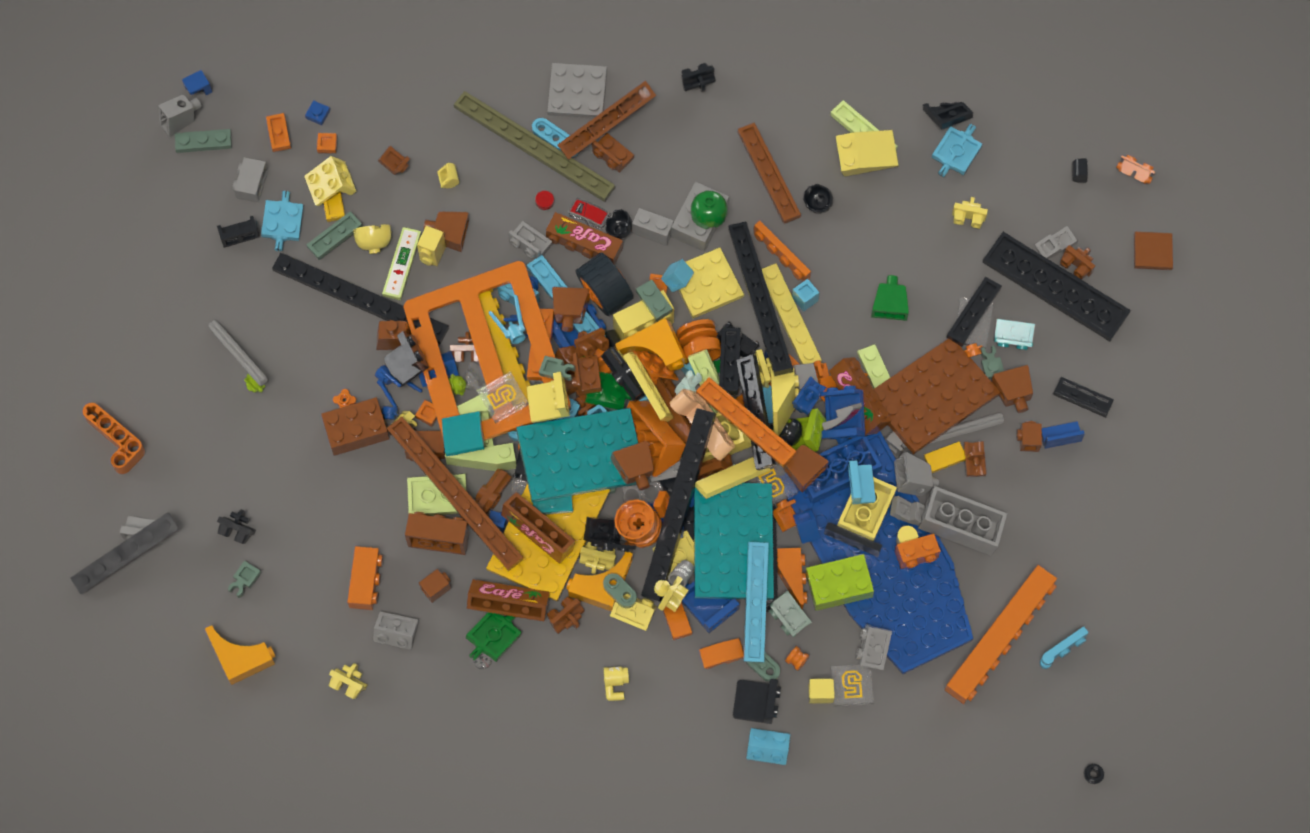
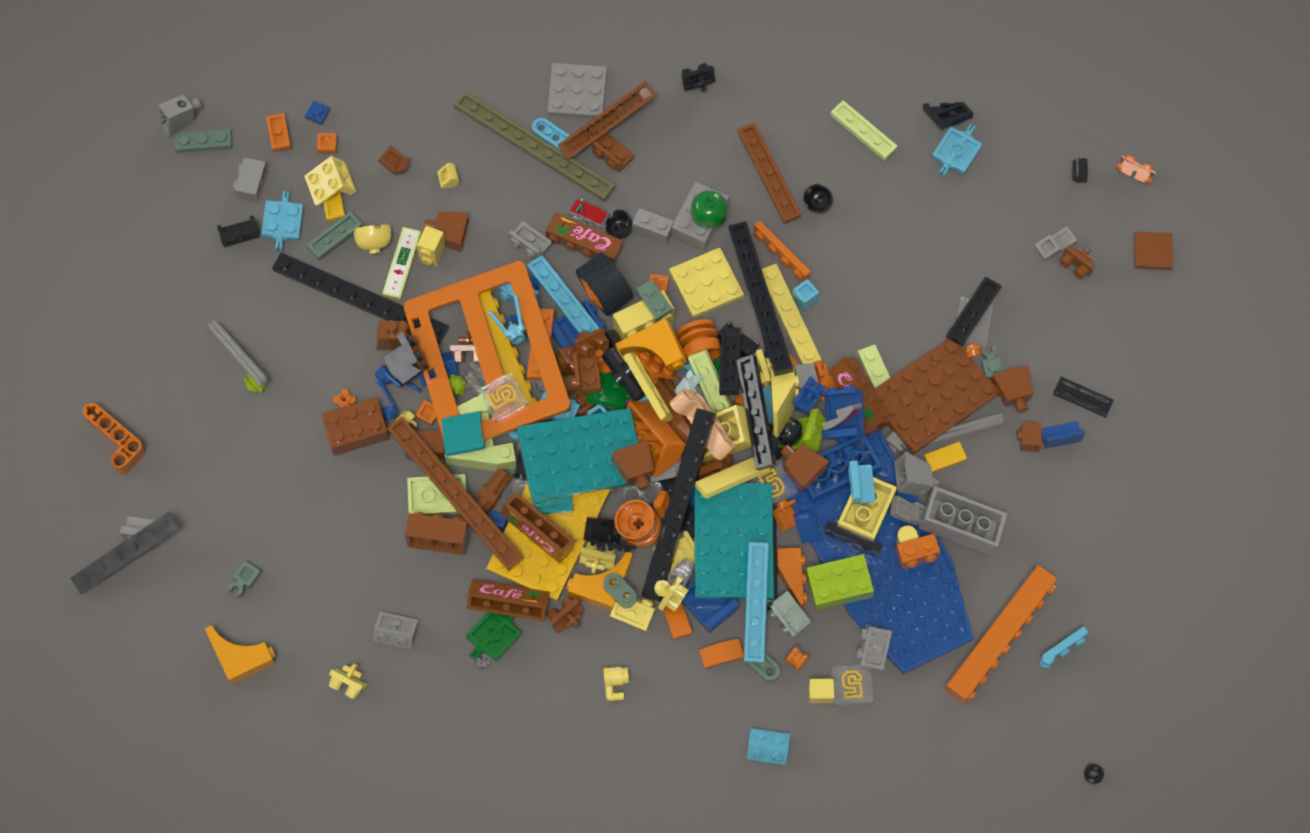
(196, 83): blue panel -> none
(243, 531): black hips -> none
(364, 578): orange brick -> none
(435, 585): dark orange brick -> none
(544, 200): red tile -> none
(548, 400): light yellow bracket -> none
(552, 365): sand green plate -> none
(570, 306): dark orange torso -> none
(677, 275): medium azure panel -> none
(746, 422): orange plate -> none
(756, 701): black bracket -> none
(866, 152): light yellow slope -> none
(891, 300): green torso -> none
(970, 211): light yellow hips -> none
(975, 459): dark orange hips -> none
(1014, 333): bracket -> none
(1056, 286): black plate -> none

